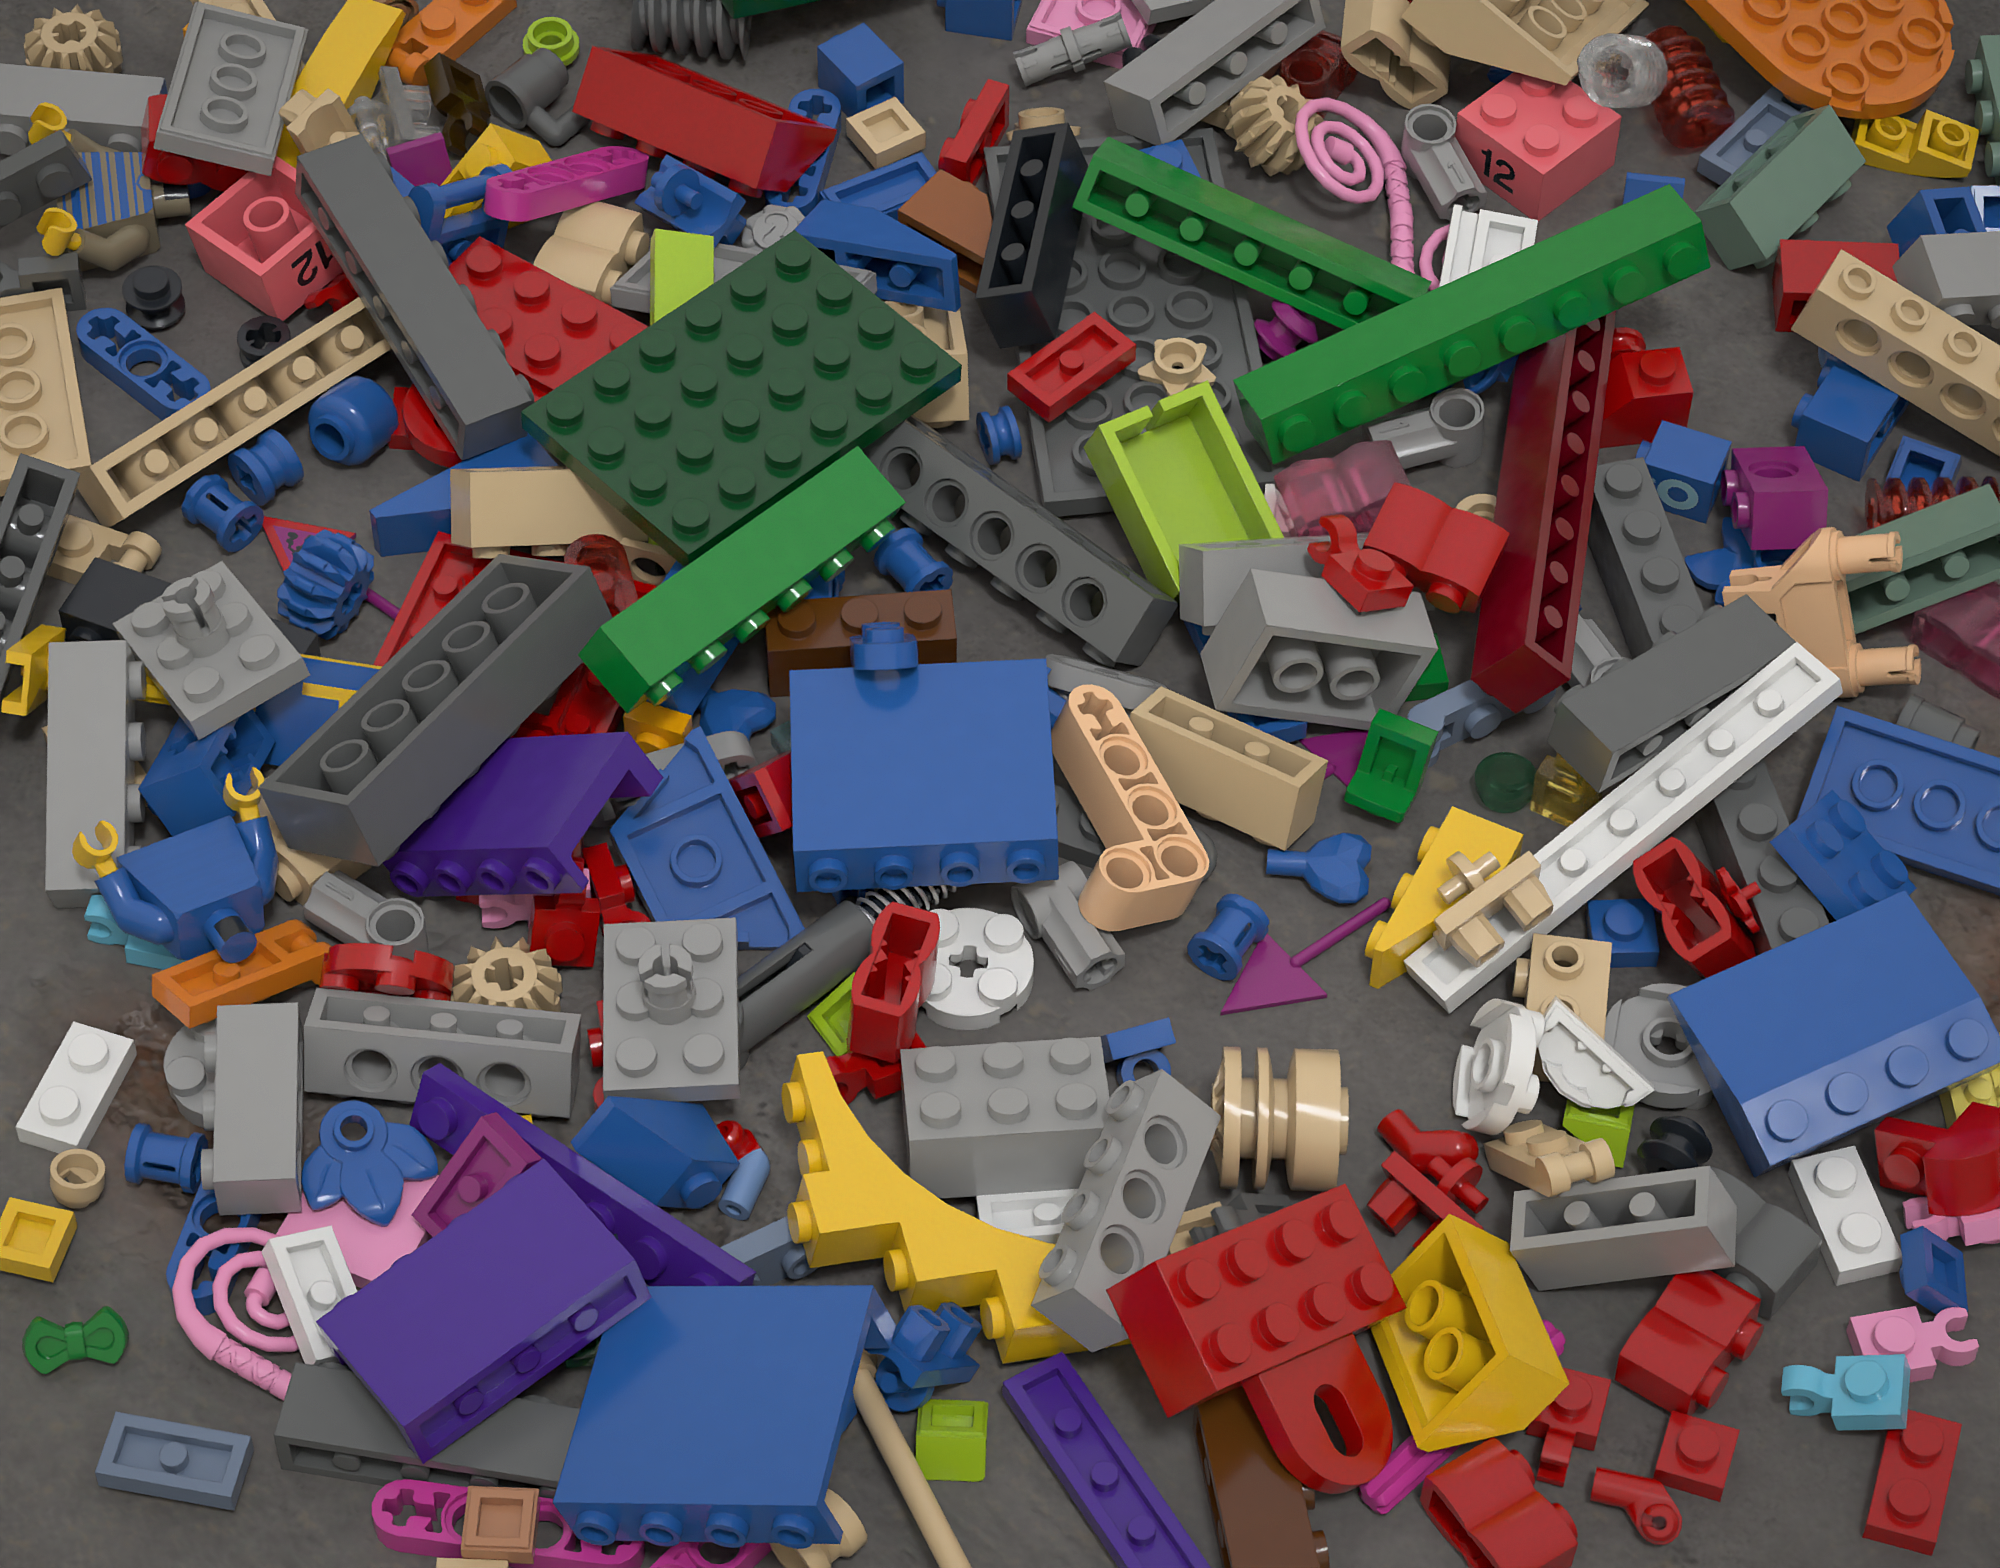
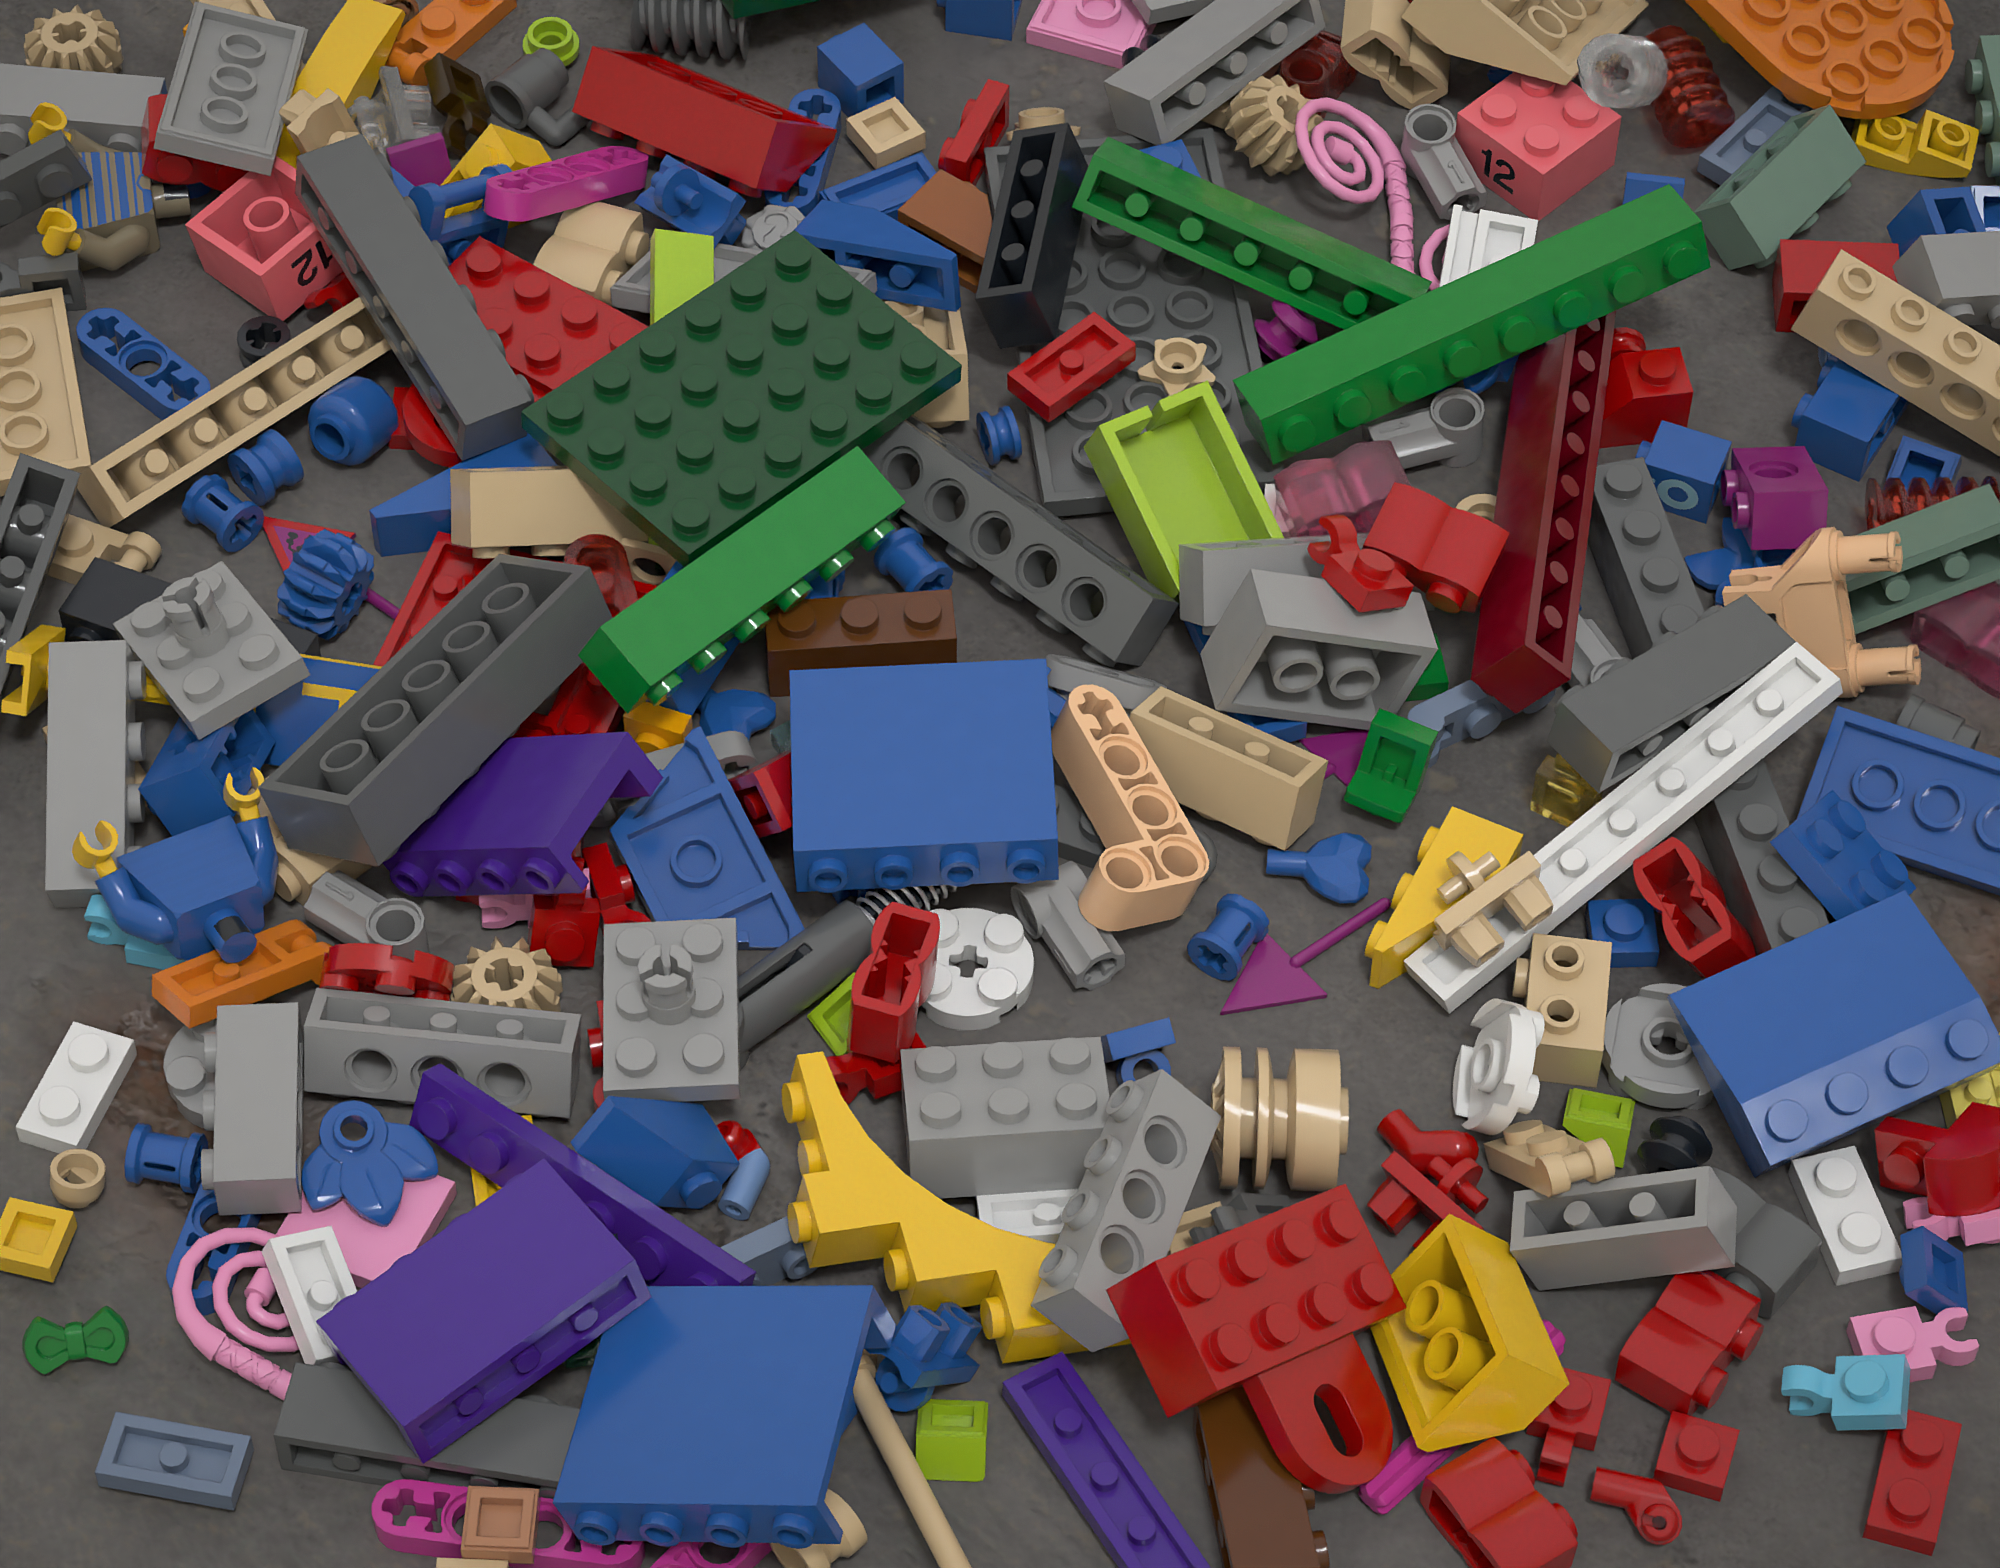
(154, 297): black wheel -> none
(475, 1172): magenta plate -> none
(883, 647): blue plate -> none
(1072, 49): light grey pin -> none
(1505, 781): clear green plate -> none
(1585, 1064): white tile -> none
(1737, 898): red plant -> none

